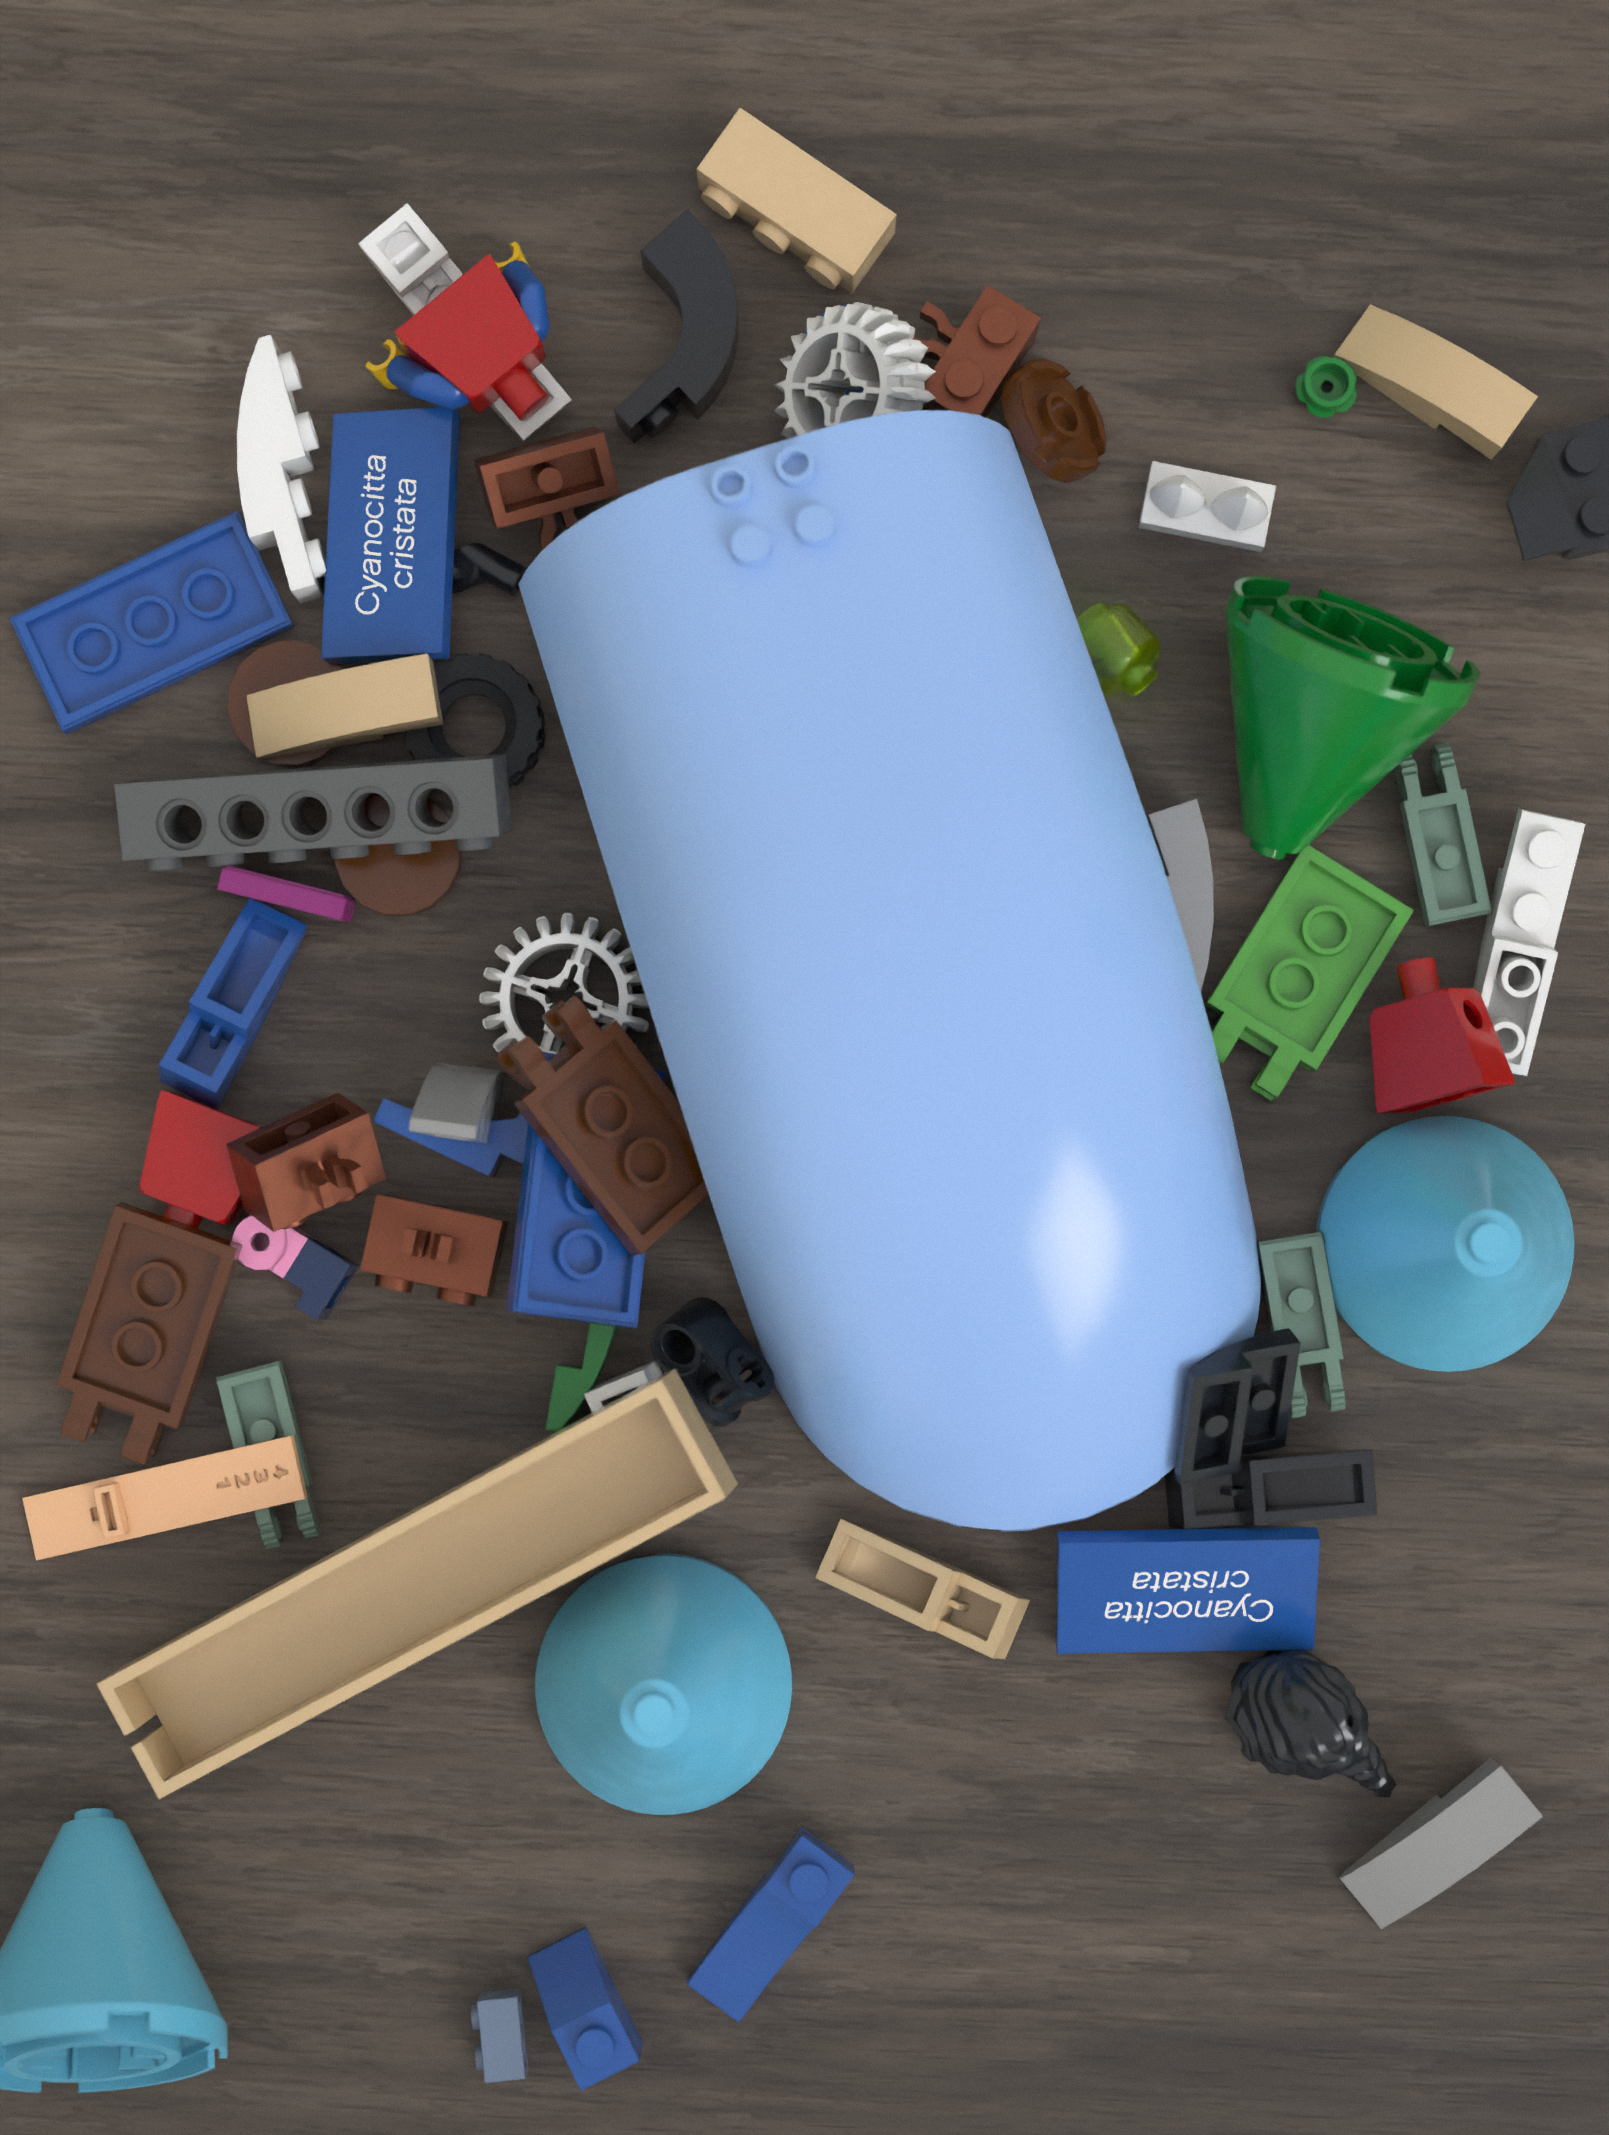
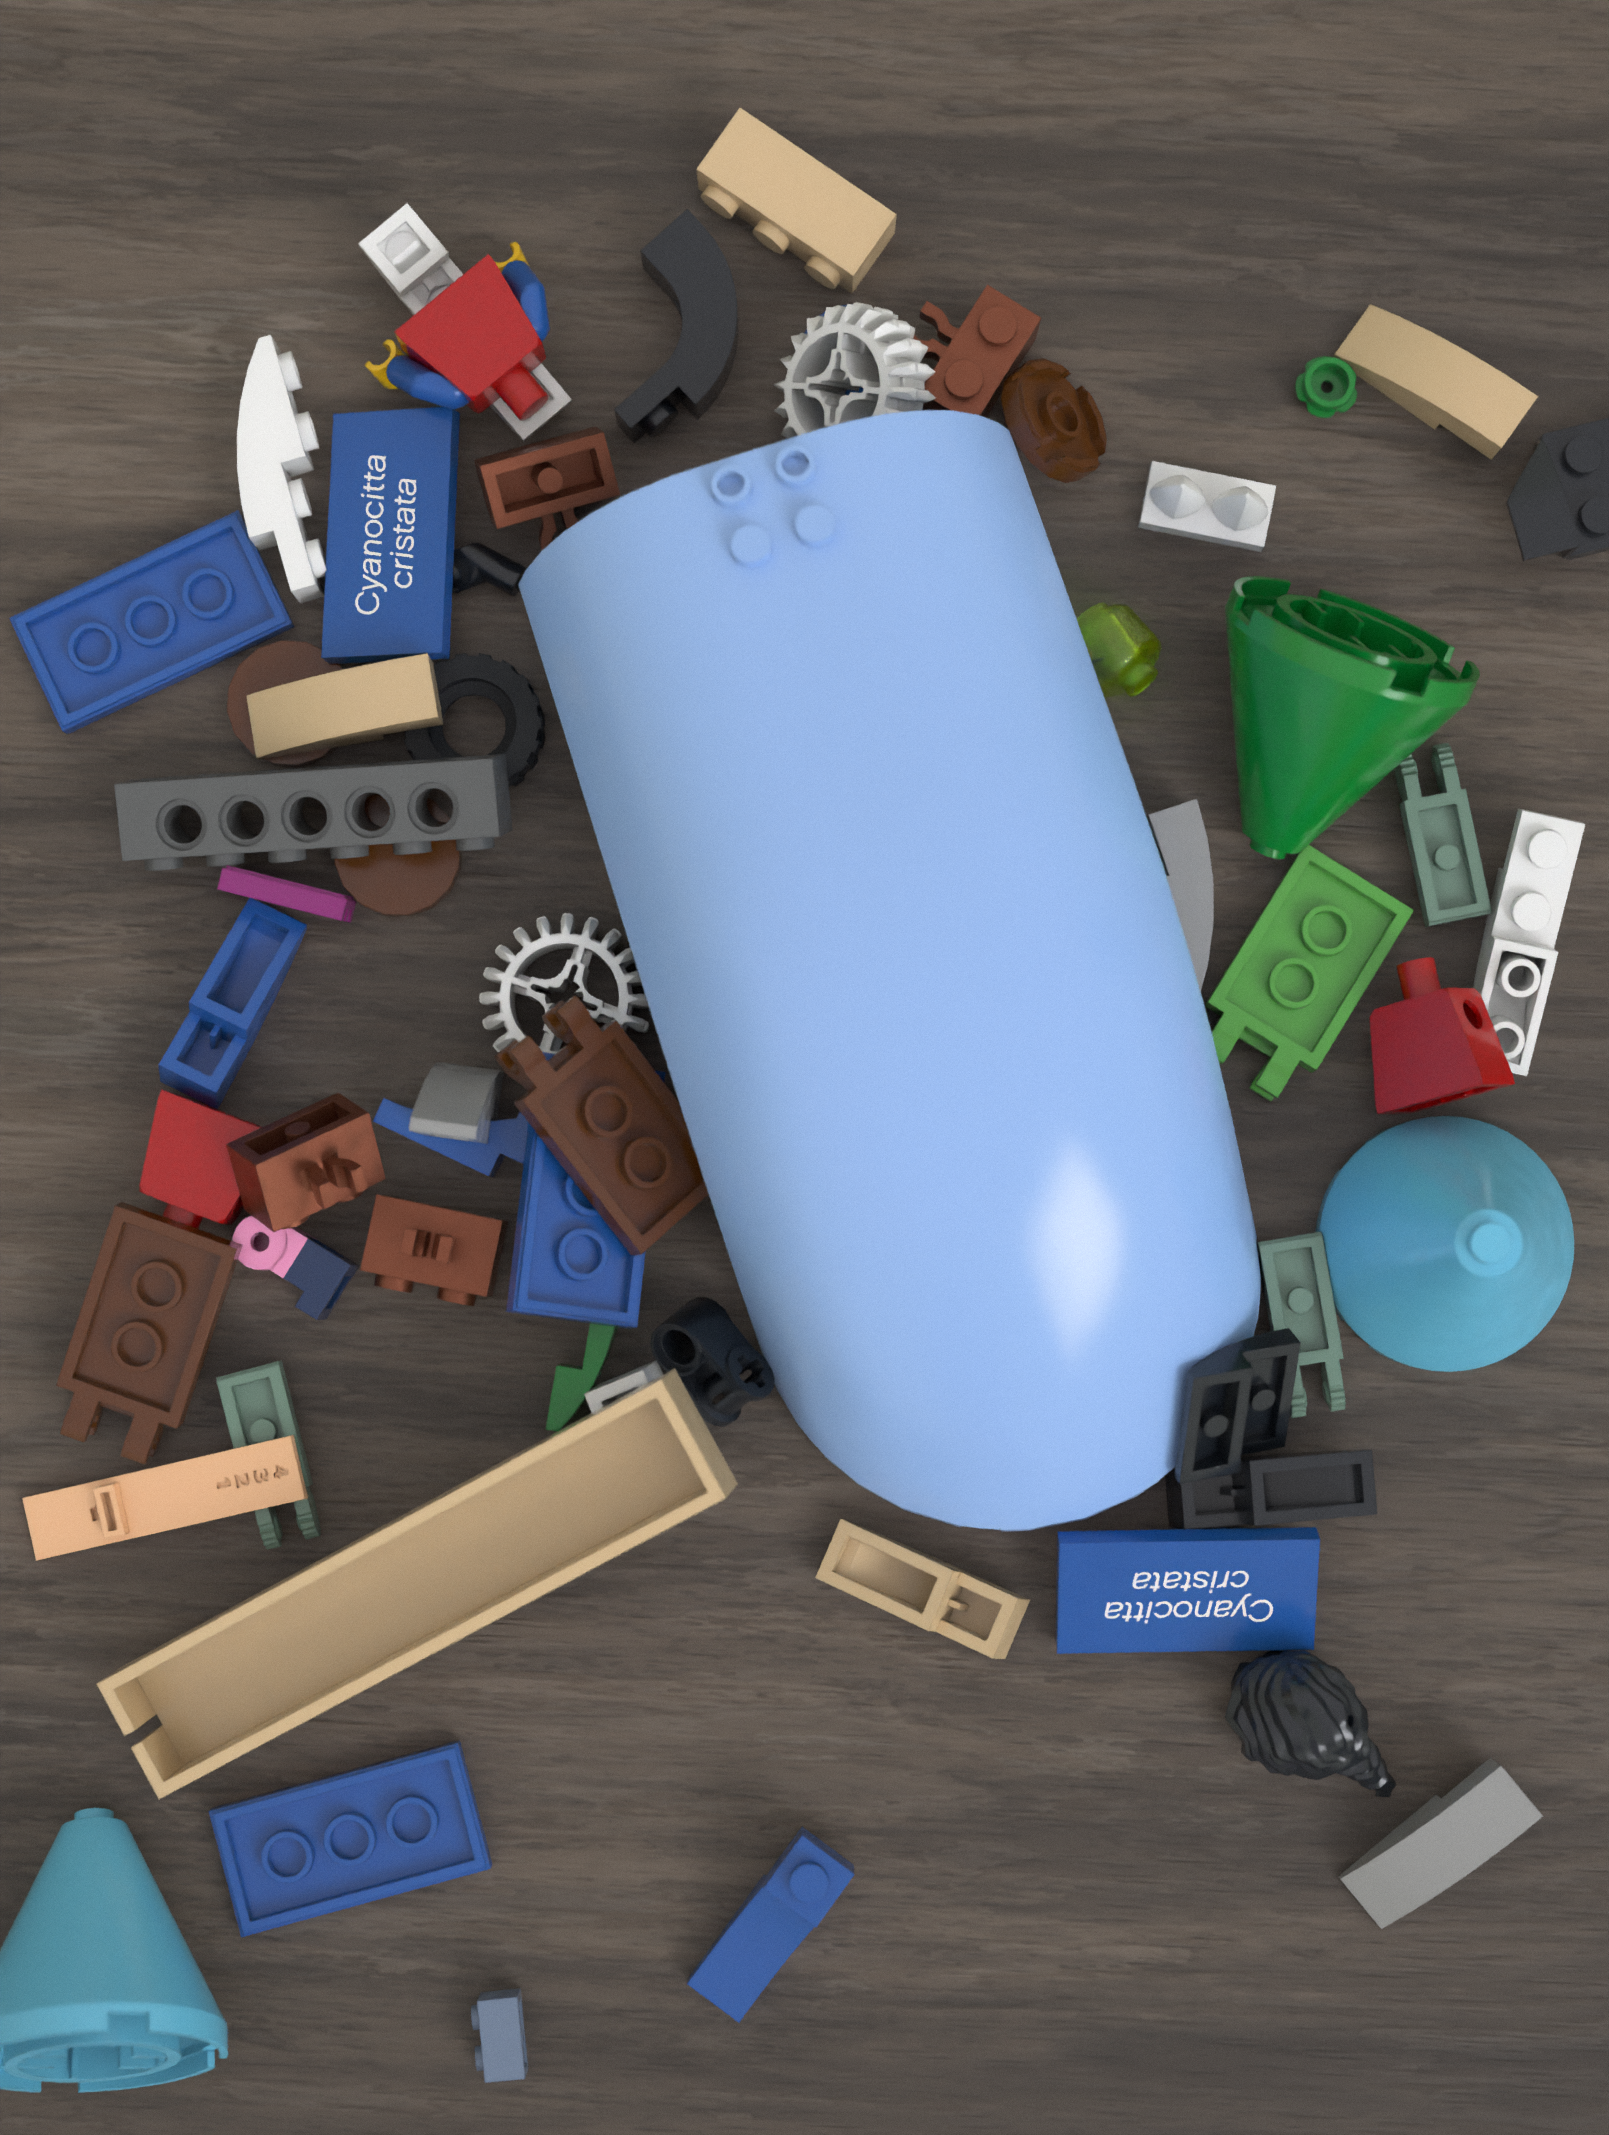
(350, 1838): none -> blue tile
(585, 2009): blue slope -> none
(663, 1684): medium azure cone -> none

